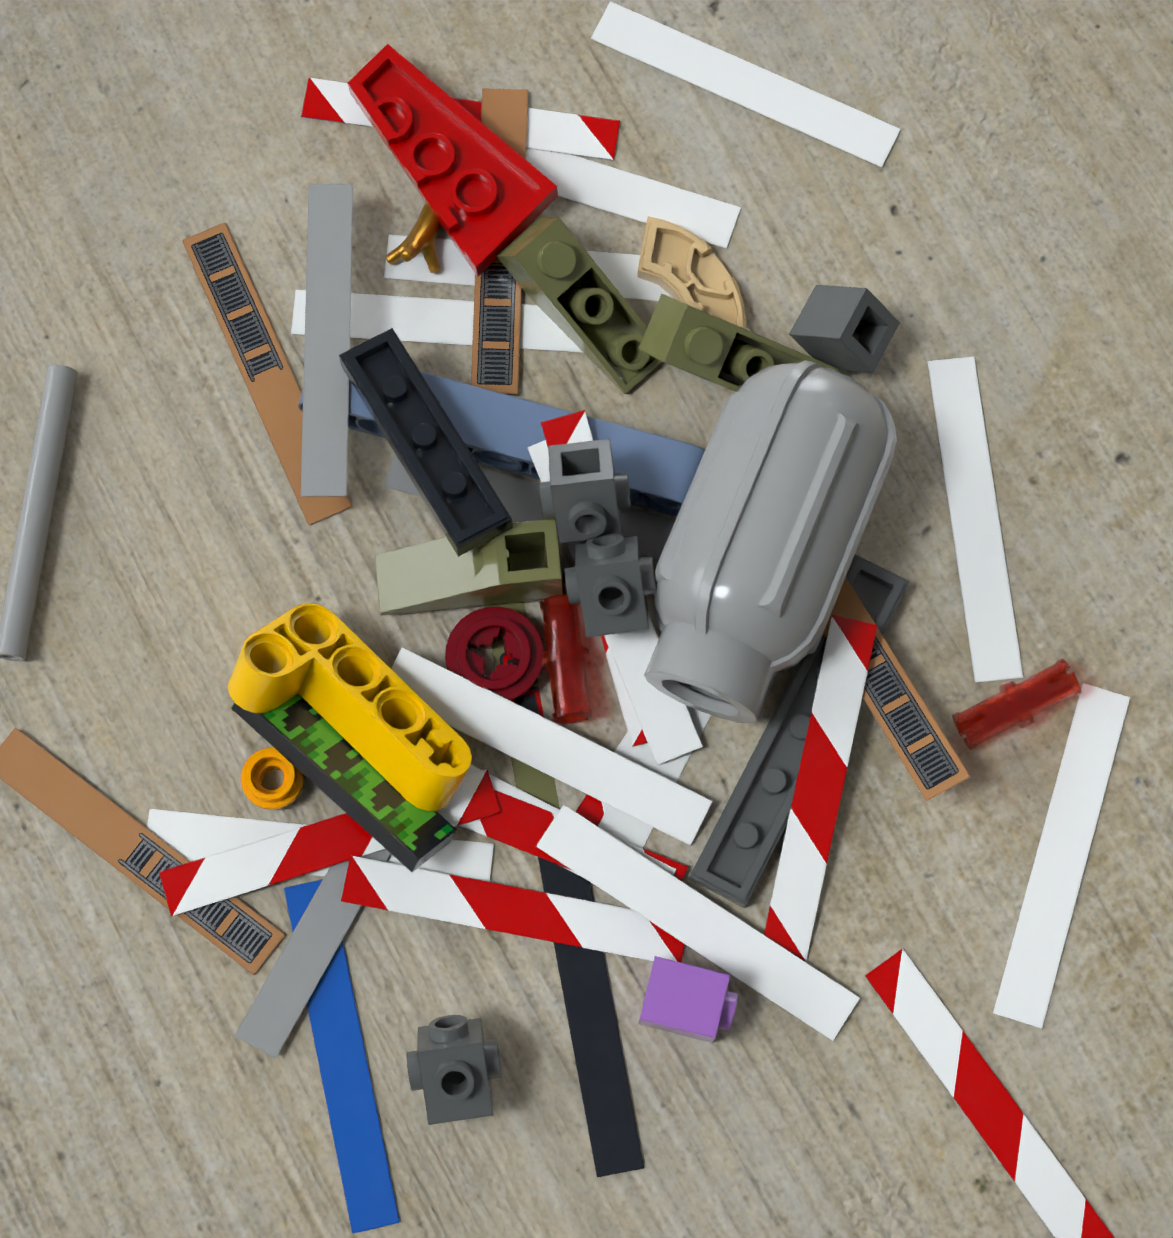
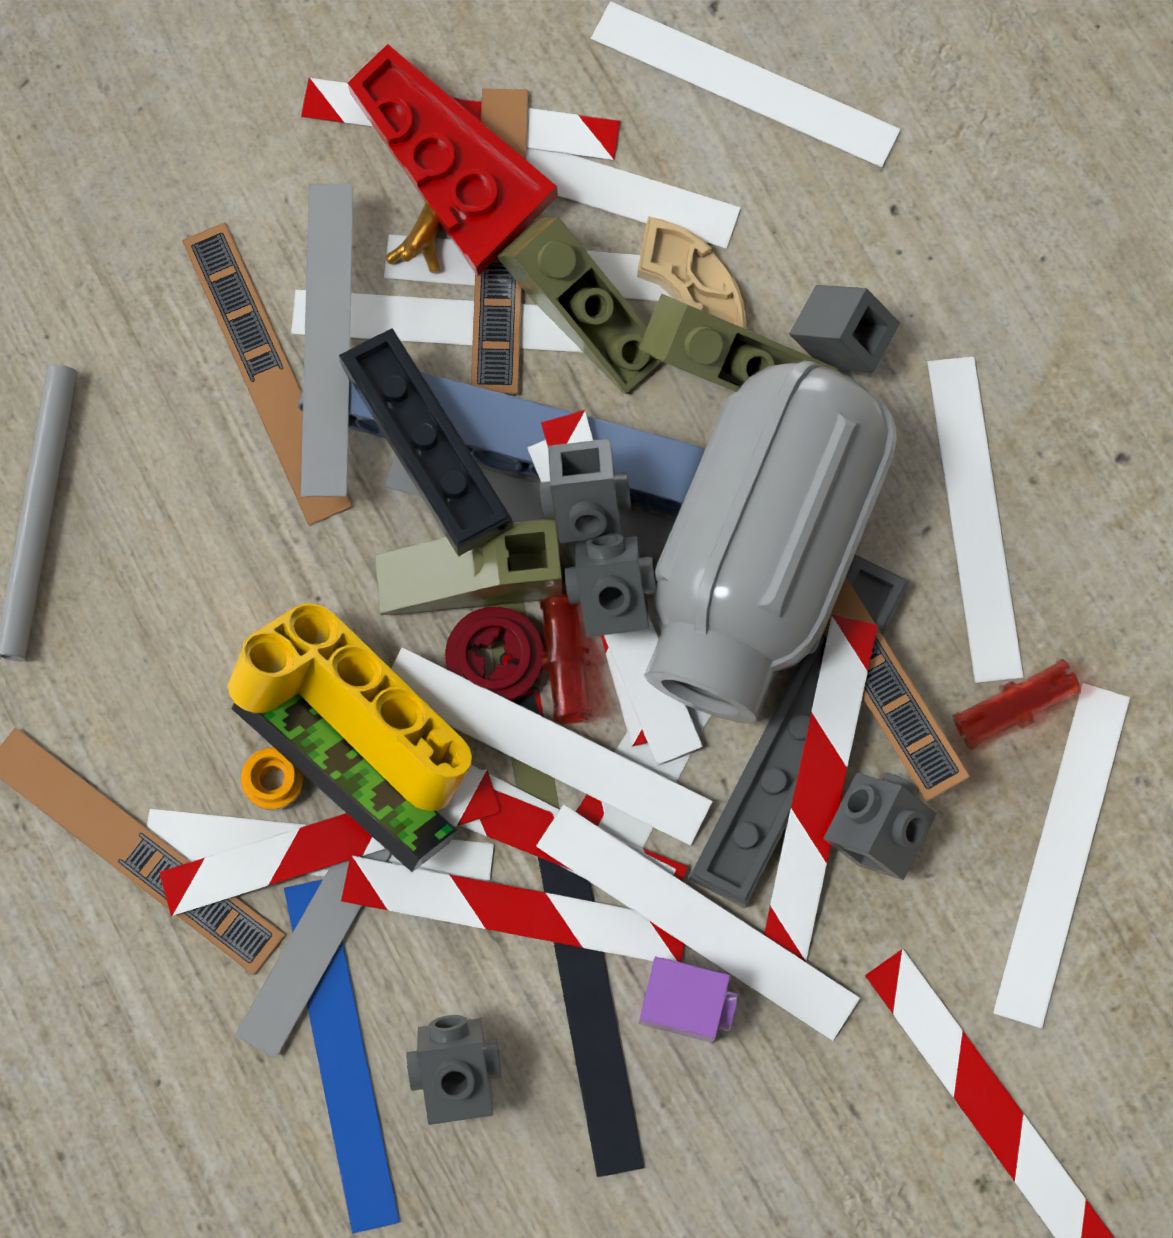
(881, 824): none -> dark grey brick

